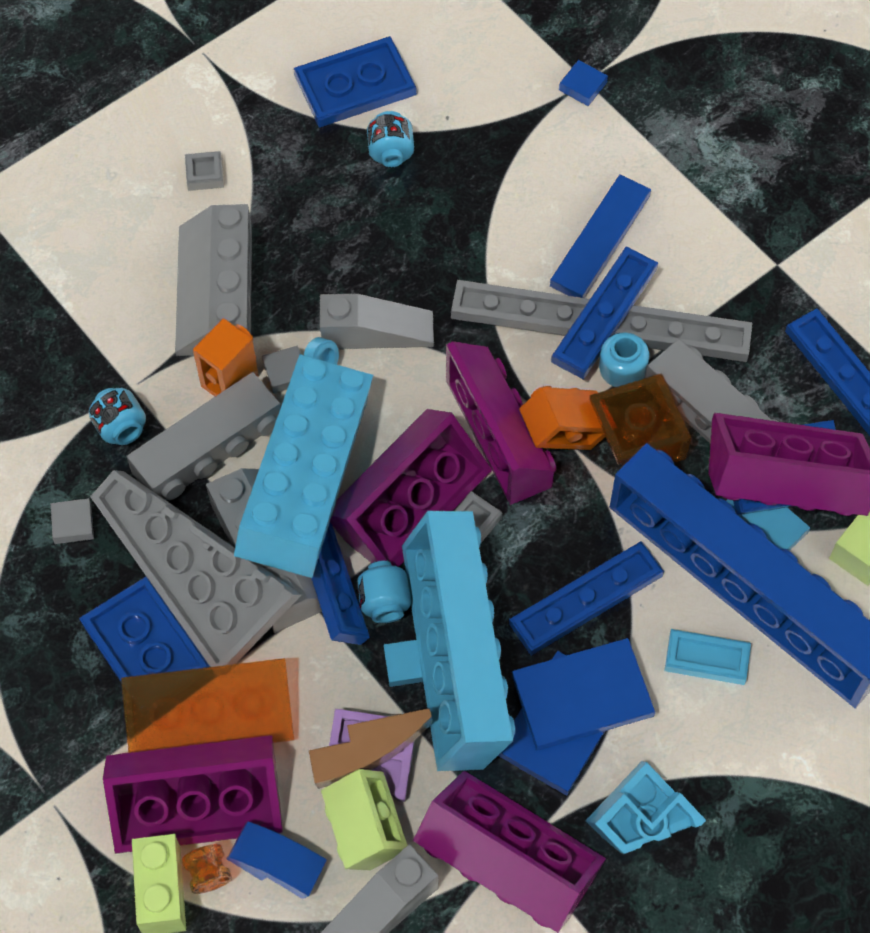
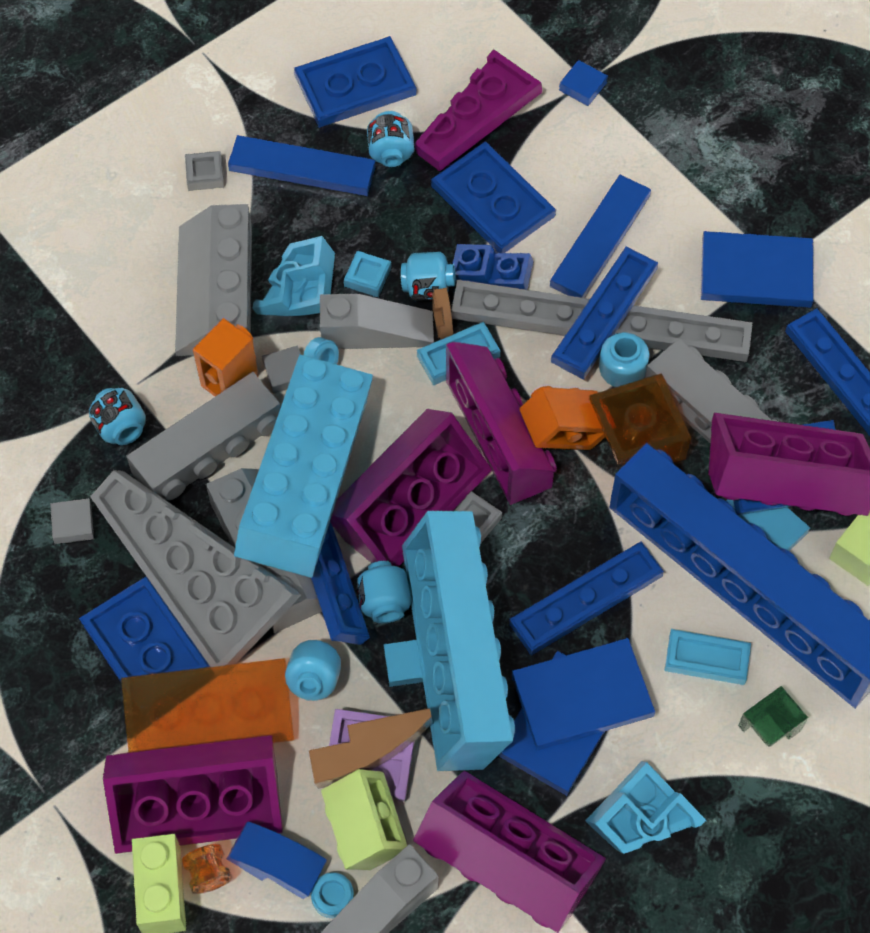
(299, 280): none -> medium azure slope
(302, 165): none -> blue tile
(313, 670): none -> medium azure head
(331, 894): none -> medium azure tile
(367, 274): none -> medium azure tile
(426, 273): none -> medium azure head
(434, 355): none -> medium azure tile
(442, 313): none -> medium nougat tile
(484, 104): none -> magenta wing
(485, 266): none -> blue slope
(493, 198): none -> blue tile
(757, 269): none -> blue tile
(774, 717): none -> clear green panel

